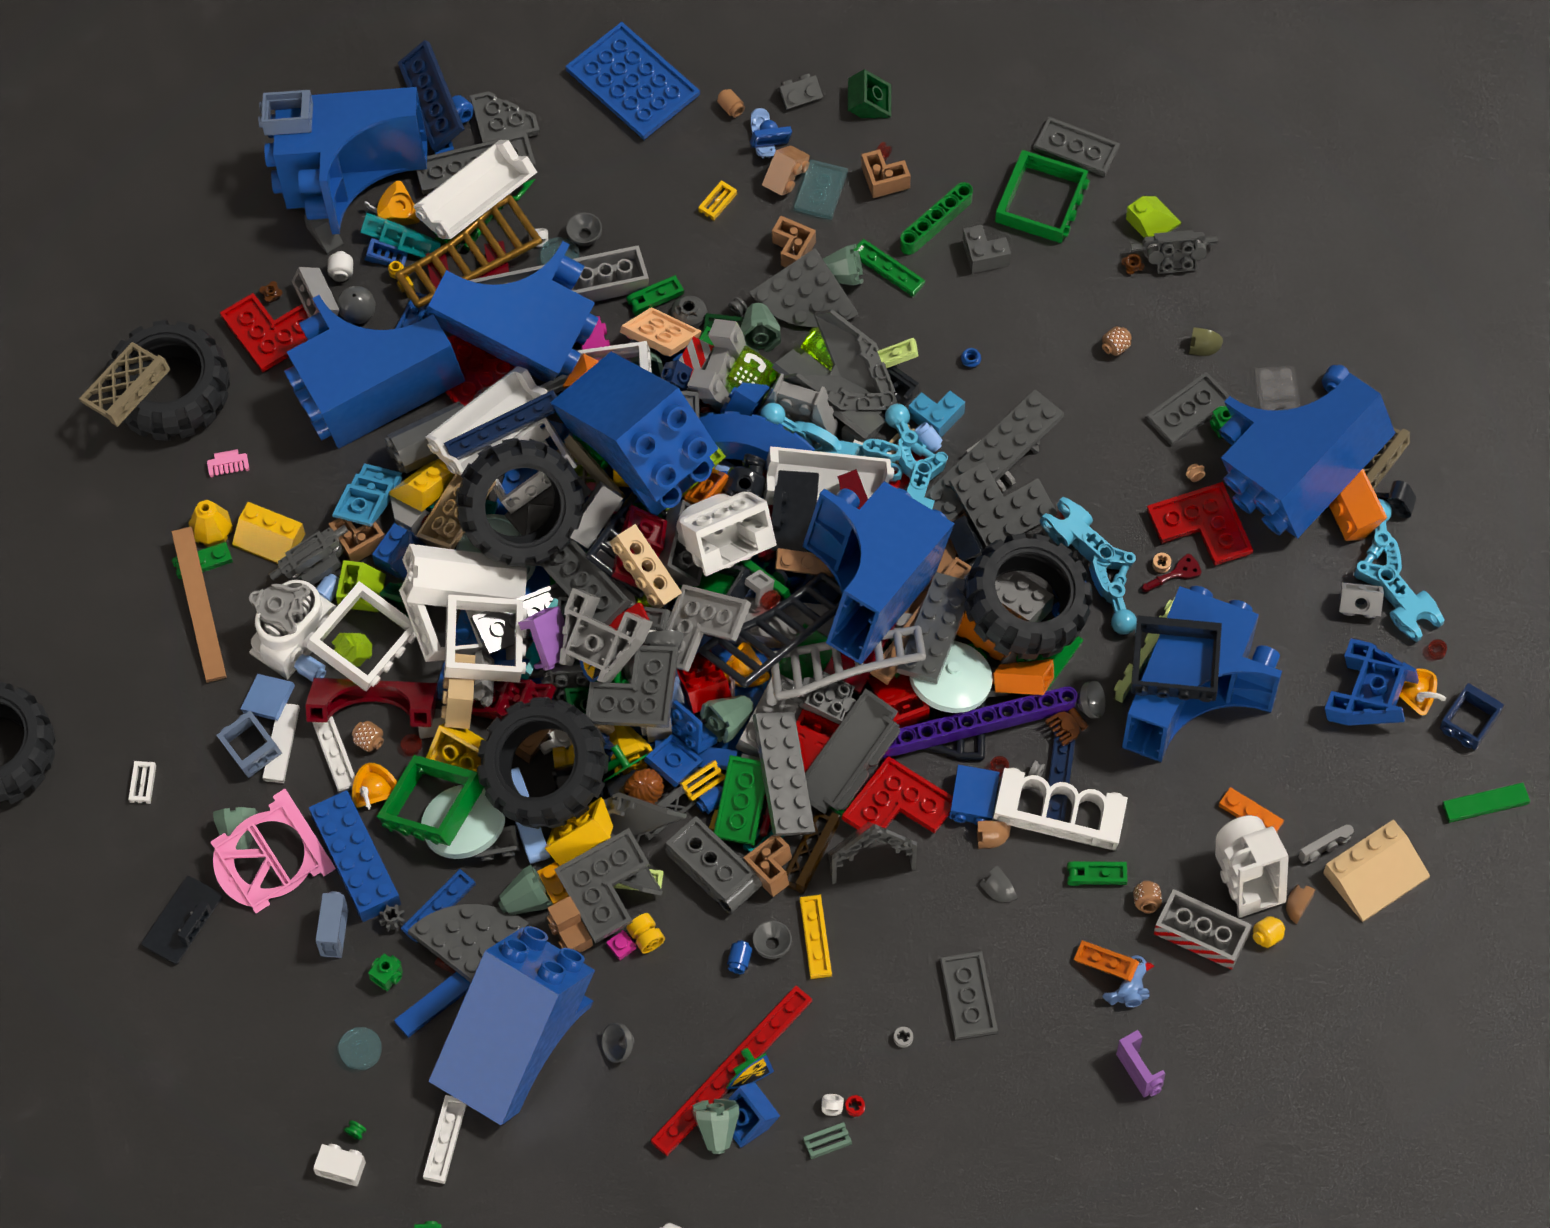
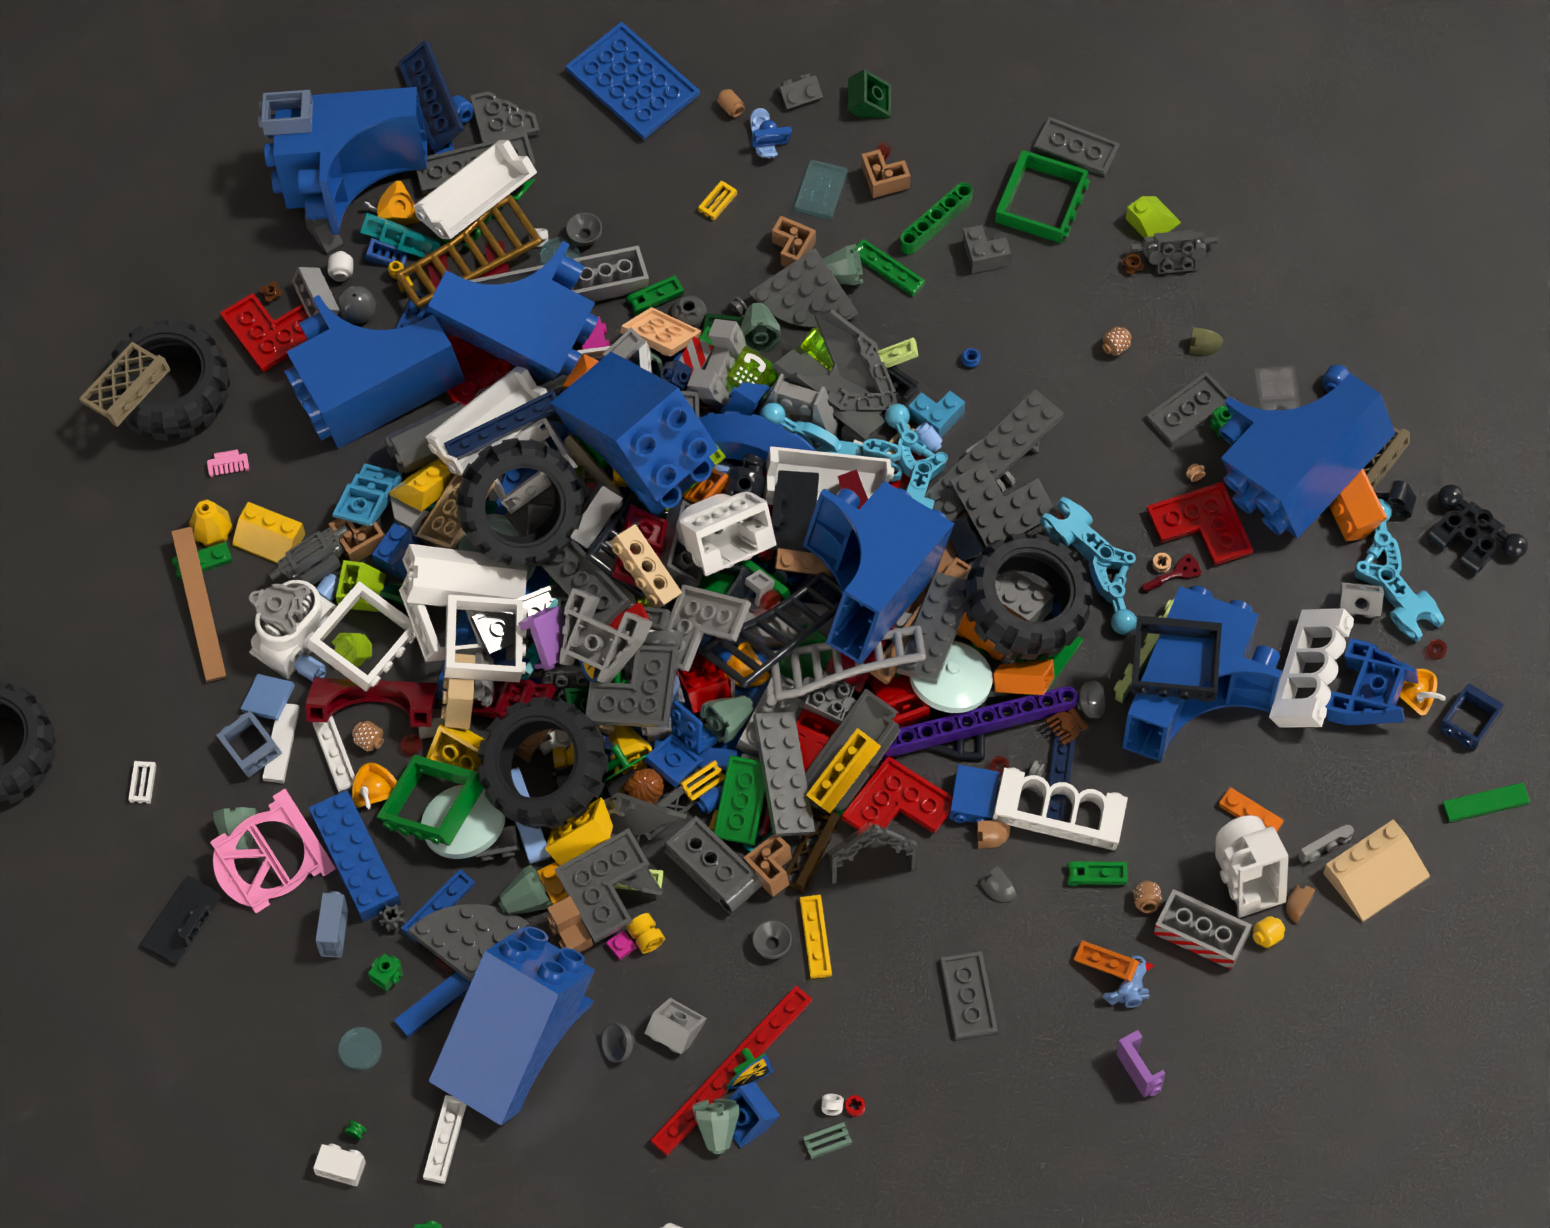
(626, 344): none -> light grey tile
(675, 1025): none -> light grey slope
(739, 957): blue brick -> none
(783, 169): medium nougat brick -> none
(843, 770): none -> yellow brick
(906, 1031): light grey bush -> none
(1311, 710): none -> white fence
(1467, 517): none -> black connector

